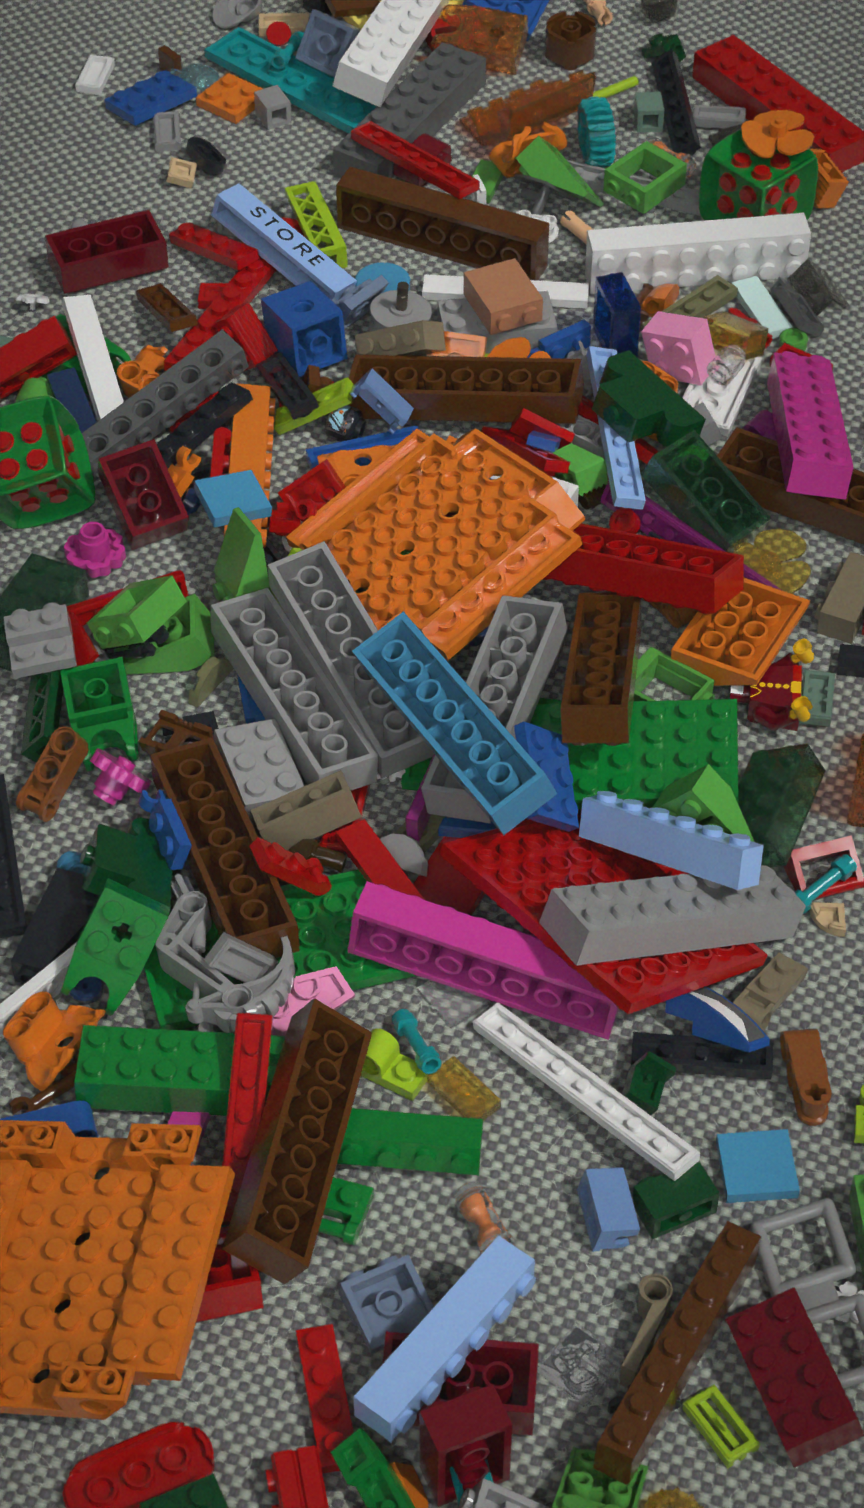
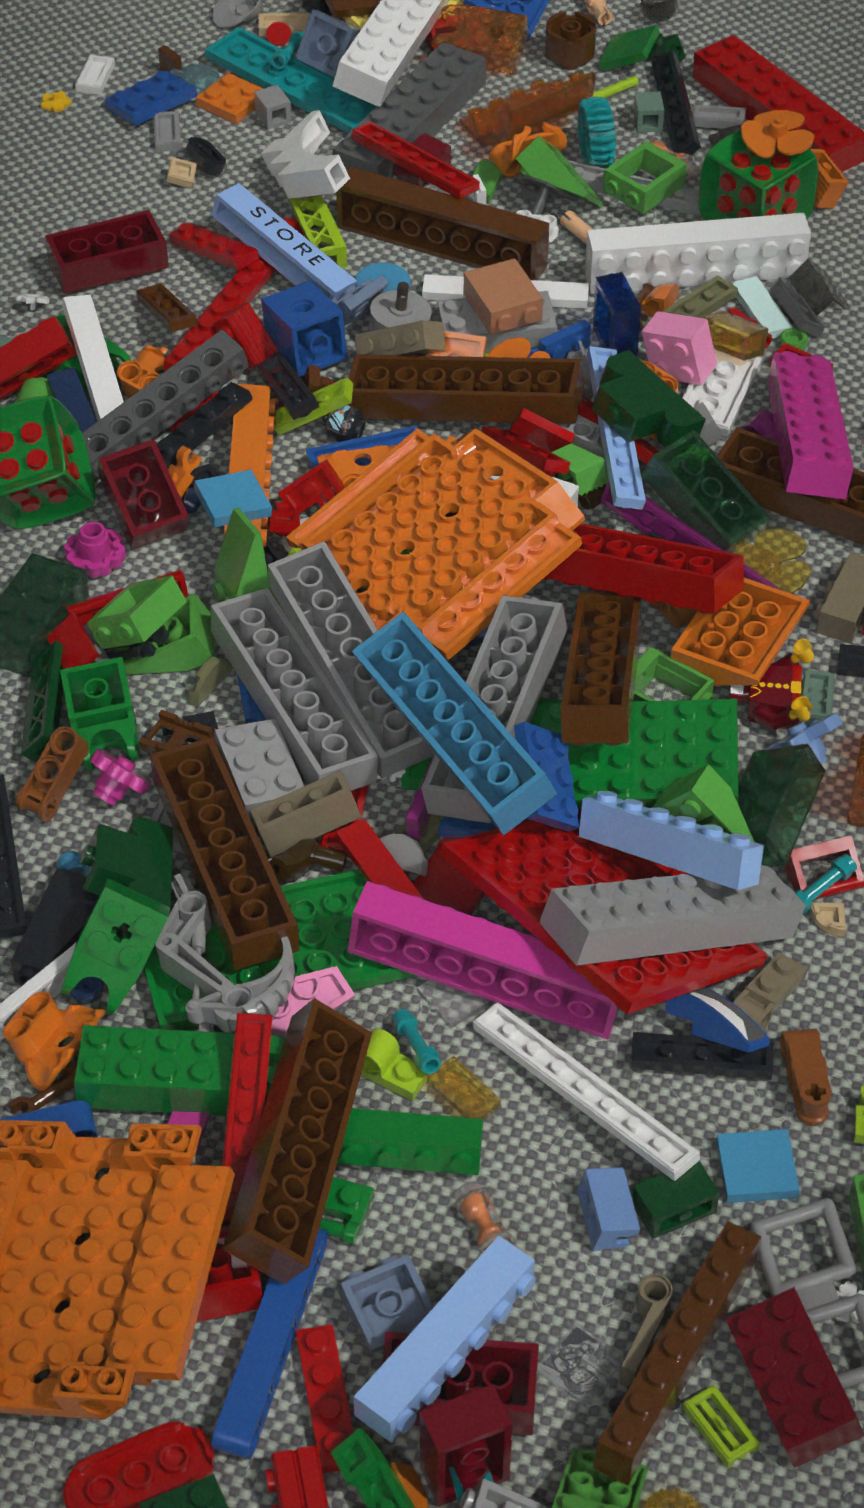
(40, 640): light grey plate -> none
(56, 101): none -> yellow plant
(167, 828): blue plate -> none
(208, 293): red tile -> none
(221, 452): red plate -> none
(239, 959): light grey tile -> none
(264, 1359): none -> blue beam
(290, 867): red plate -> none
(298, 168): none -> white arch
(307, 508): red pin -> none
(383, 399): medium blue hinge -> none
(543, 441): blue tile -> none
(625, 520): red tile -> none
(629, 48): none -> green tile
(647, 1080): dark green bracket -> none
(726, 364): clear brick -> none
(810, 734): none -> medium blue plant

